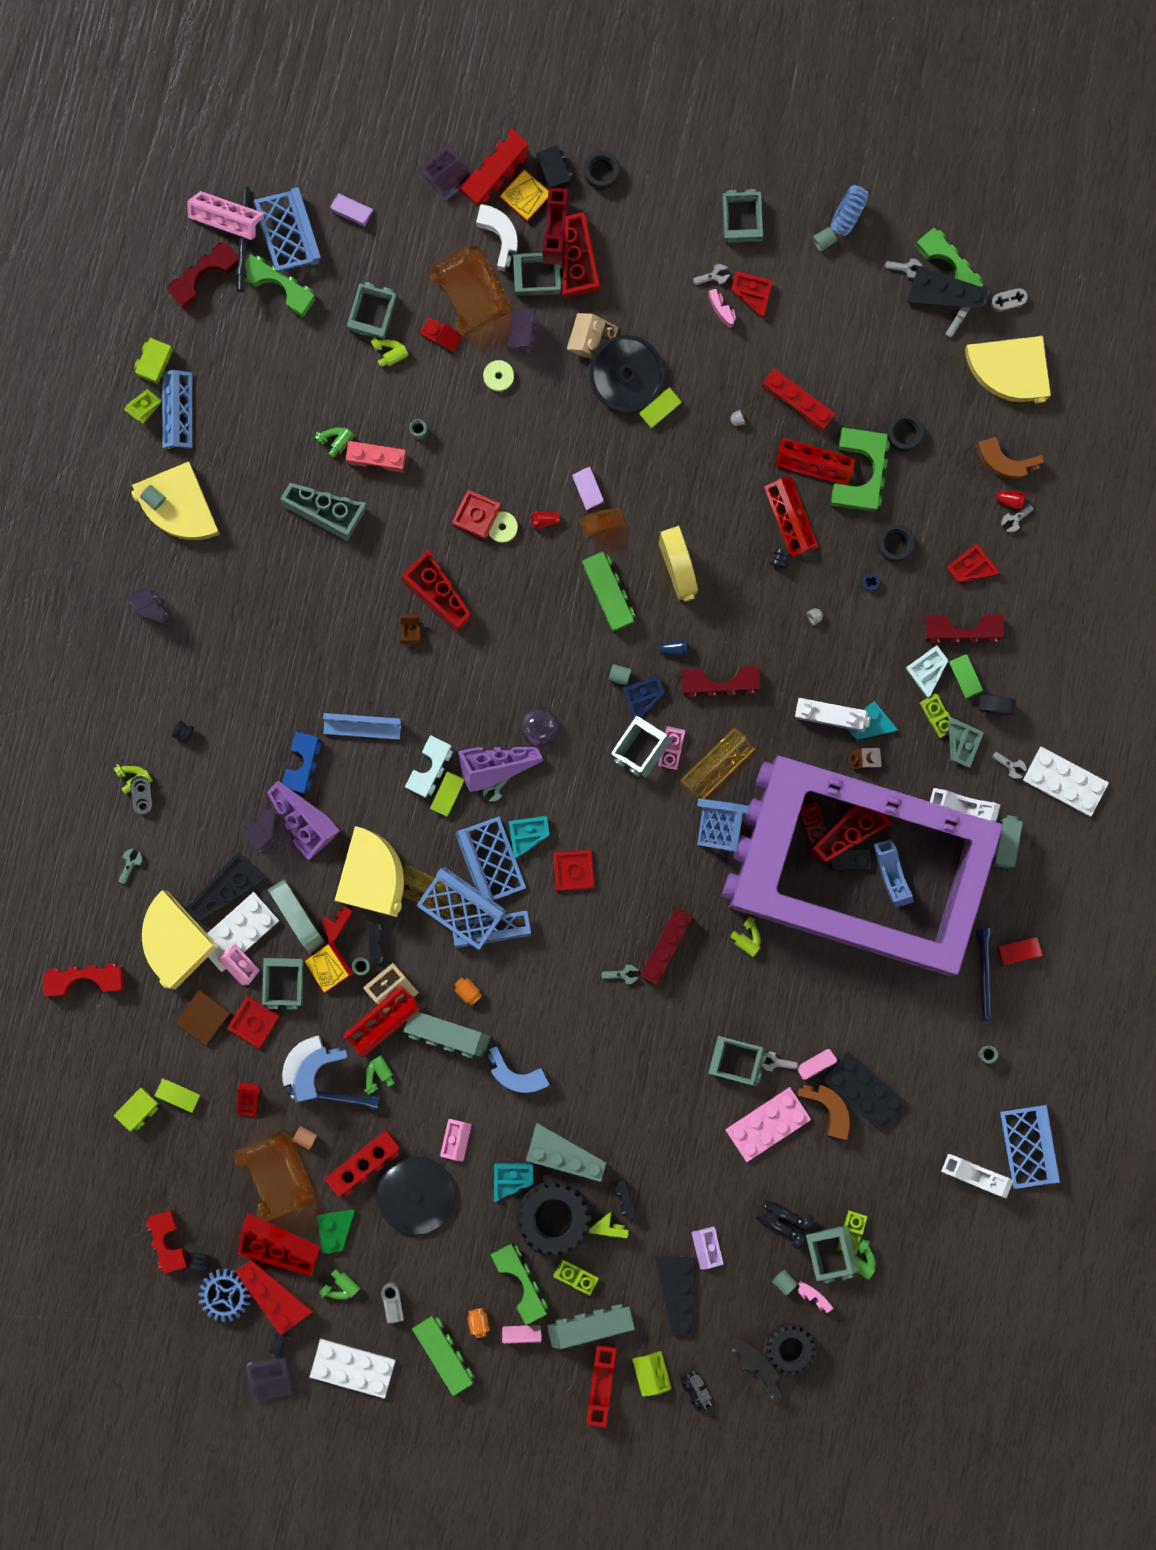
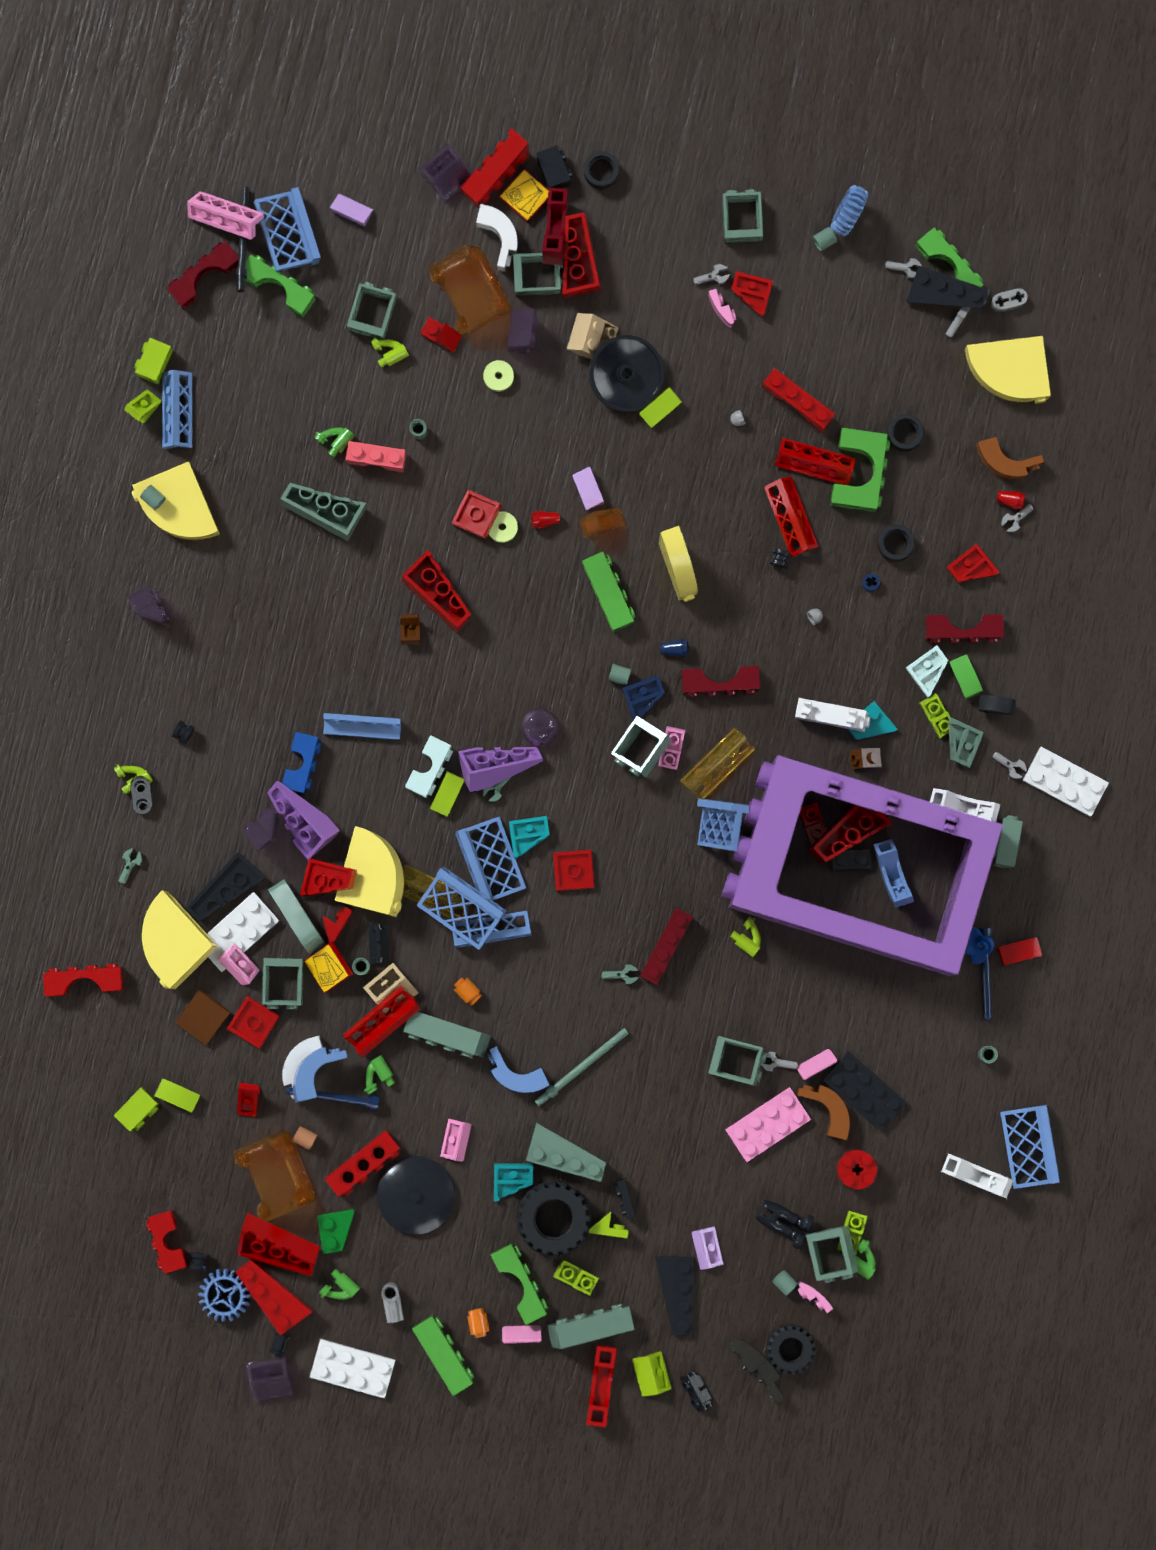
(326, 878): none -> red wing
(552, 1091): none -> sand green bar
(864, 1177): none -> red brick
(978, 946): none -> blue plate

